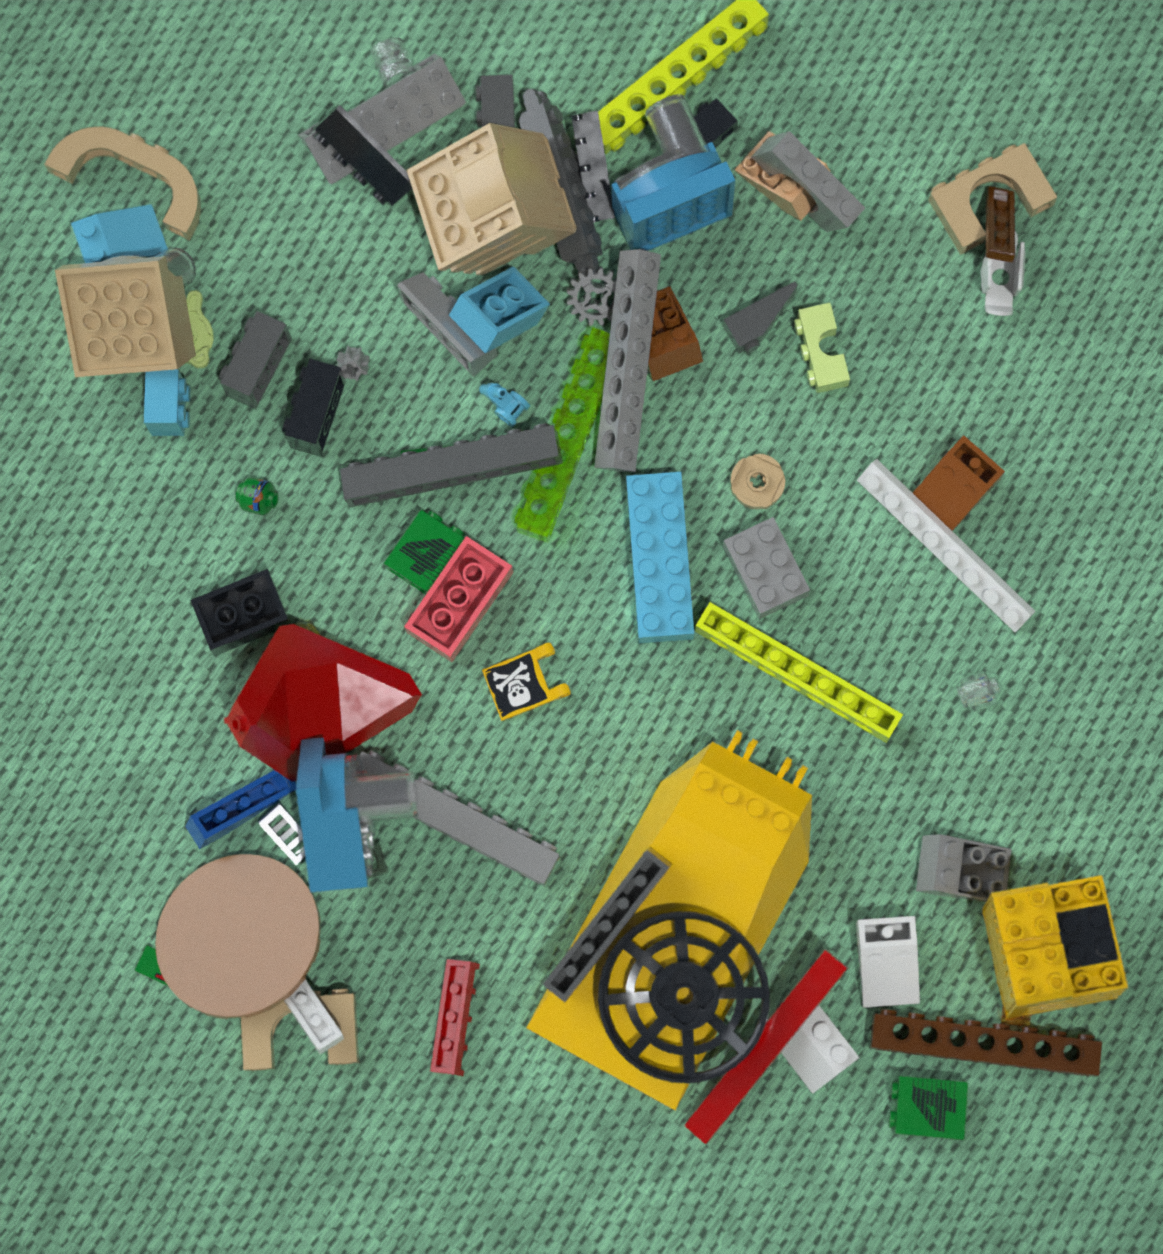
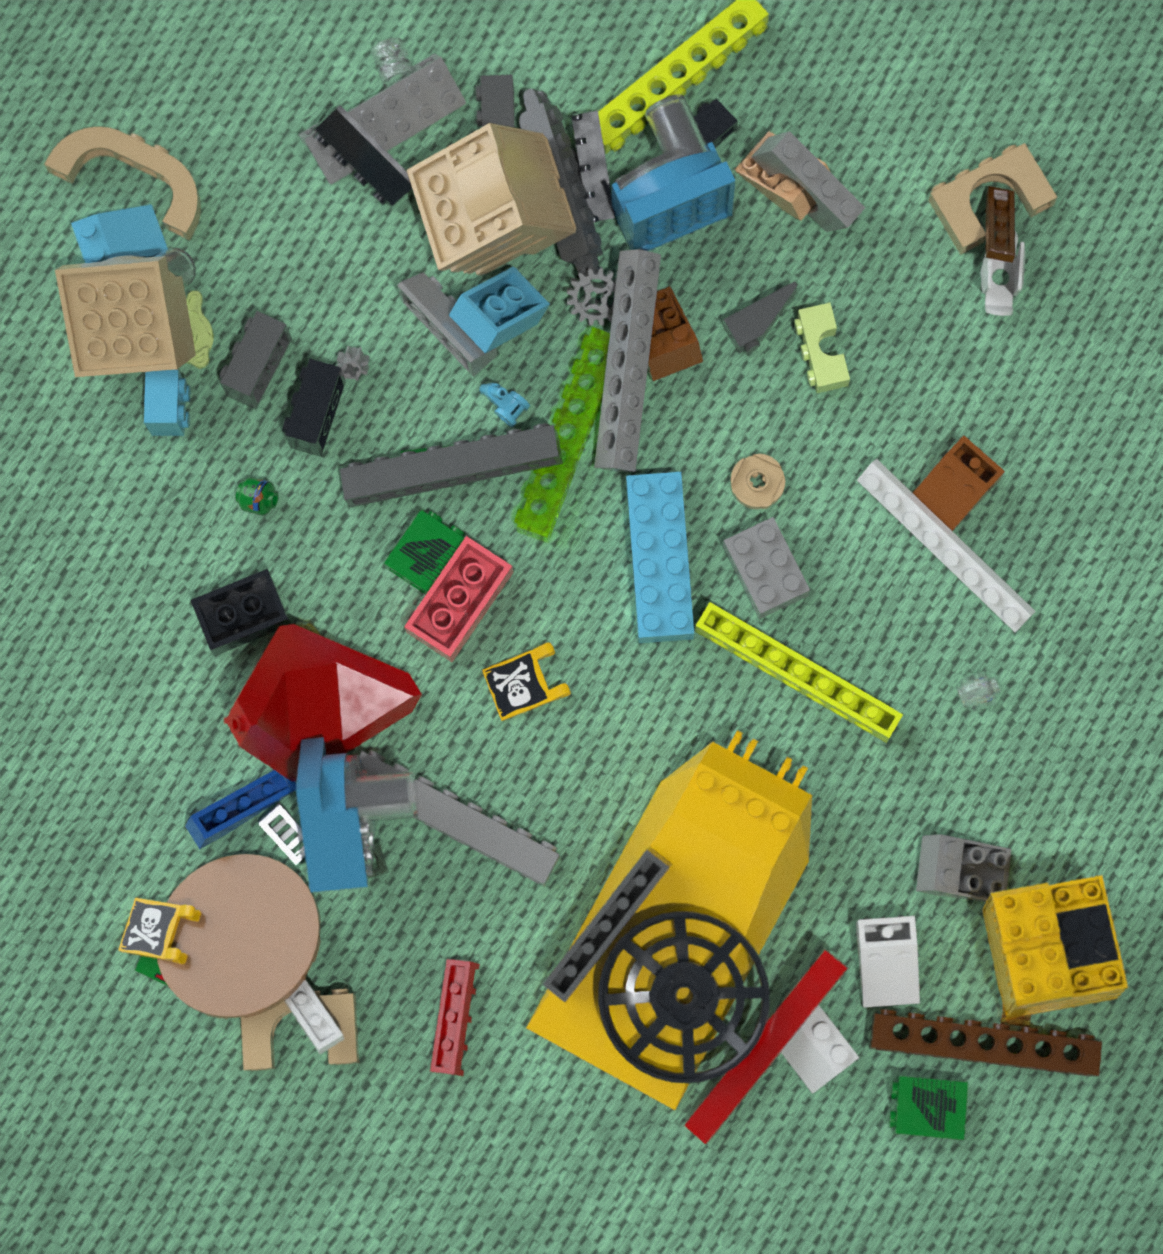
(153, 929): none -> flag

